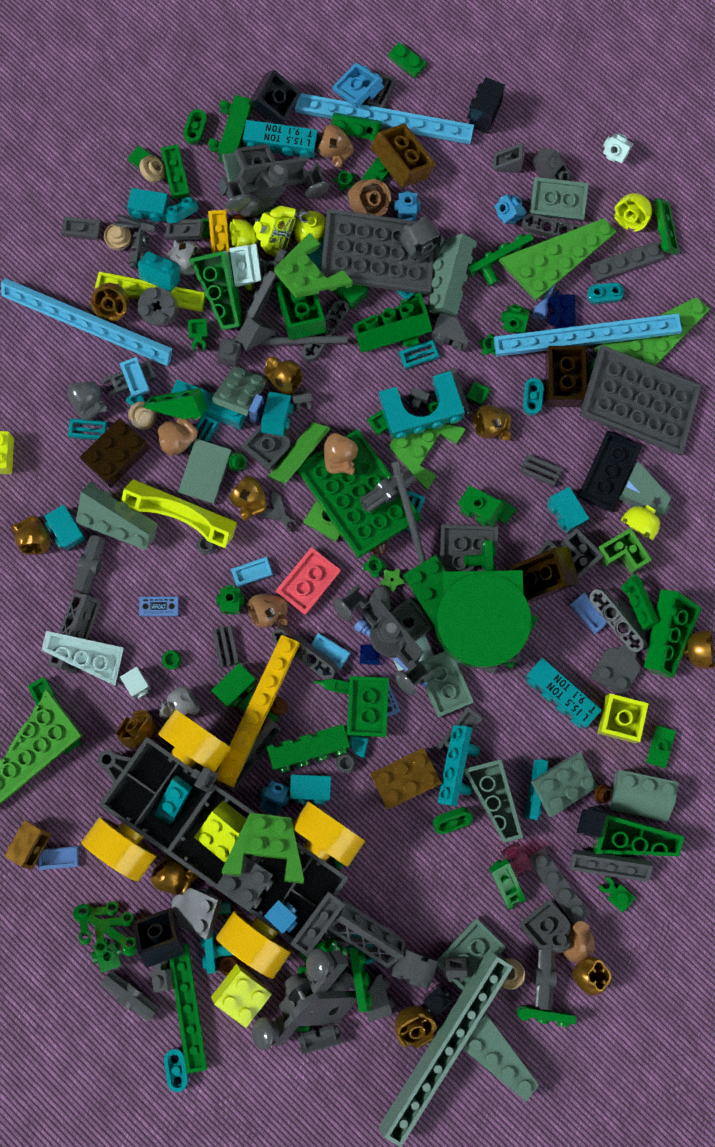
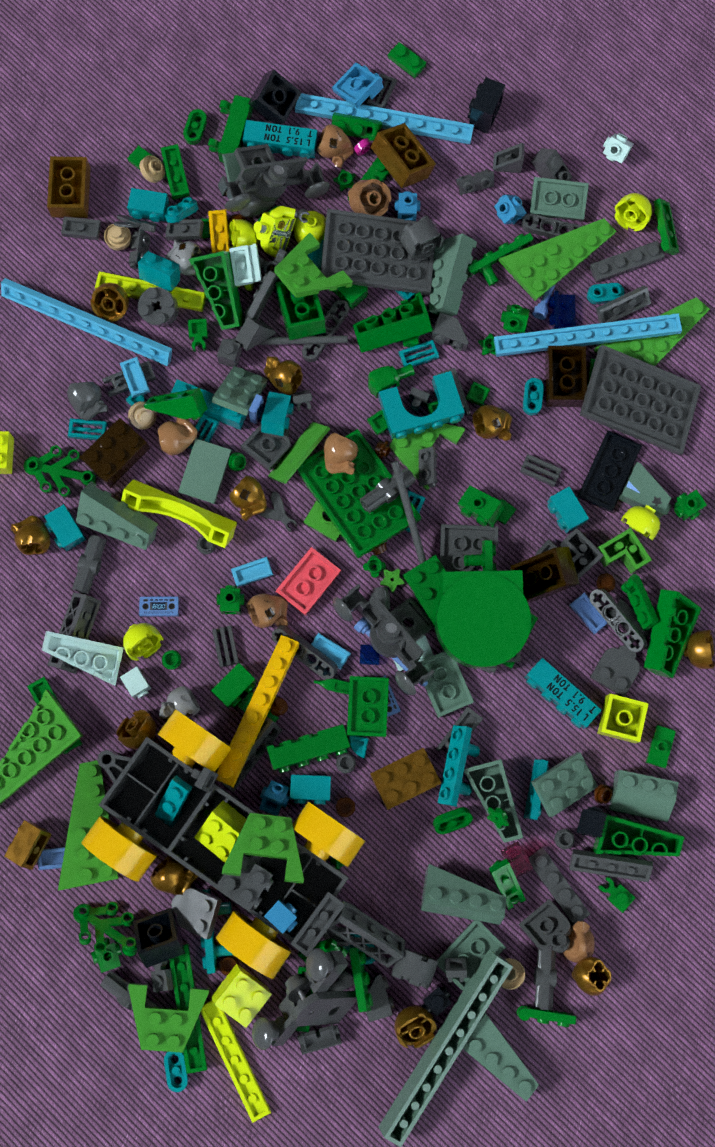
(56, 470): none -> green plant
(68, 187): none -> pearl gold brick
(79, 864): none -> bright green wing
(141, 640): none -> neon yellow cylinder
(165, 1027): none -> bright green wing
(235, 1061): none -> neon yellow tile
(345, 807): none -> reddish brown plate
(363, 147): none -> dark pink tile
(382, 449): none -> reddish brown plate
(387, 376): none -> green piece
(427, 467): none -> dark grey hinge
(460, 898): none -> sand green wedge
(479, 181): none -> dark grey hinge
(498, 816): none -> green plate
(564, 839): none -> dark grey plate
(606, 582): none -> reddish brown plate
(623, 305): none -> dark grey plate
(689, 505): none -> green brick

